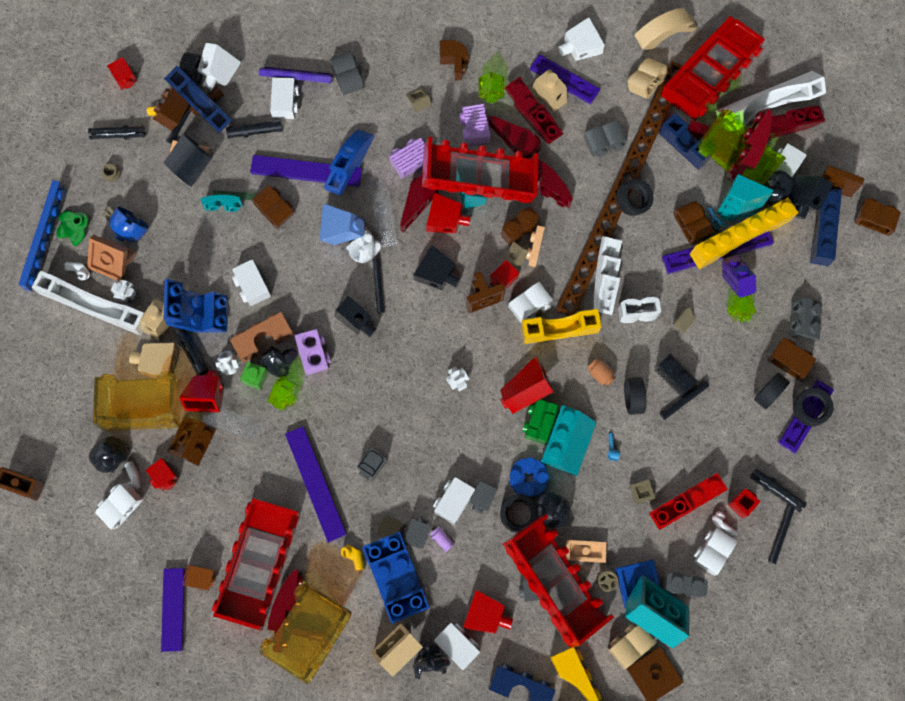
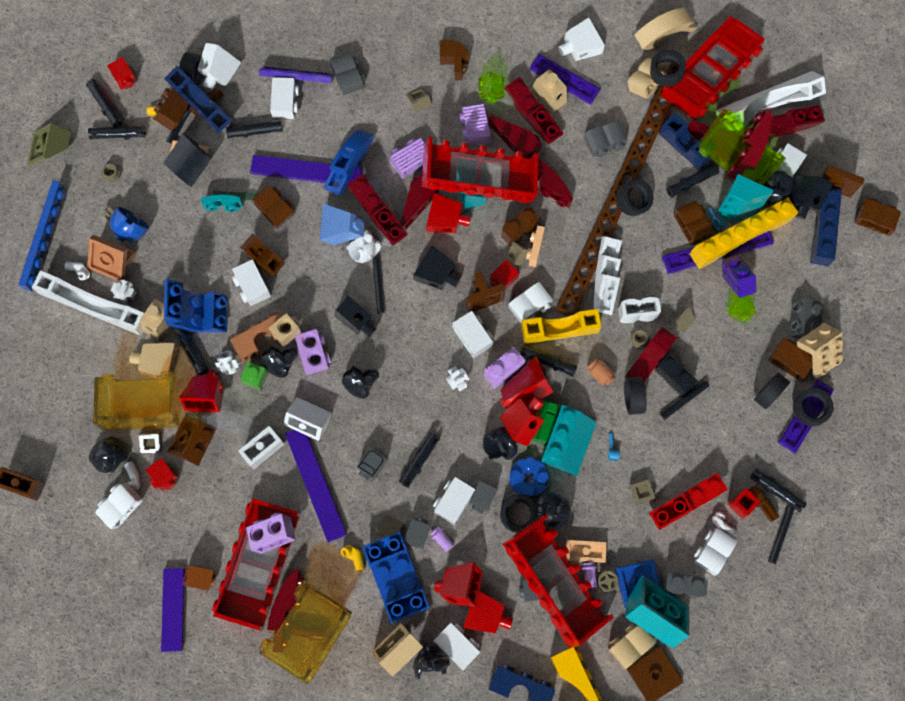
(48, 142): none -> olive slope
(70, 228): green plate -> none
(107, 108): none -> black pin
(150, 441): none -> dark tan slope
(261, 447): none -> white brick
(262, 256): none -> reddish brown brick
(271, 537): none -> lavender brick
(283, 393): clear neon green brick -> none
(285, 338): none -> tan brick
(307, 418): none -> white brick
(358, 383): none -> black hair
(377, 210): none -> dark red slope
(418, 461): none -> black pin
(460, 584): none -> red torso
(472, 334): none -> white brick
(499, 443): none -> black hair
(504, 367): none -> lavender brick
(523, 419): none -> red torso
(549, 360): none -> black pin
(590, 573): none -> lavender pin
(639, 334): none -> dark tan plate
(652, 354): none -> dark red slope
(670, 56): none -> black tyre
(687, 183): none -> black pin
(765, 505): none -> reddish brown axle
(825, 347): none -> tan bracket

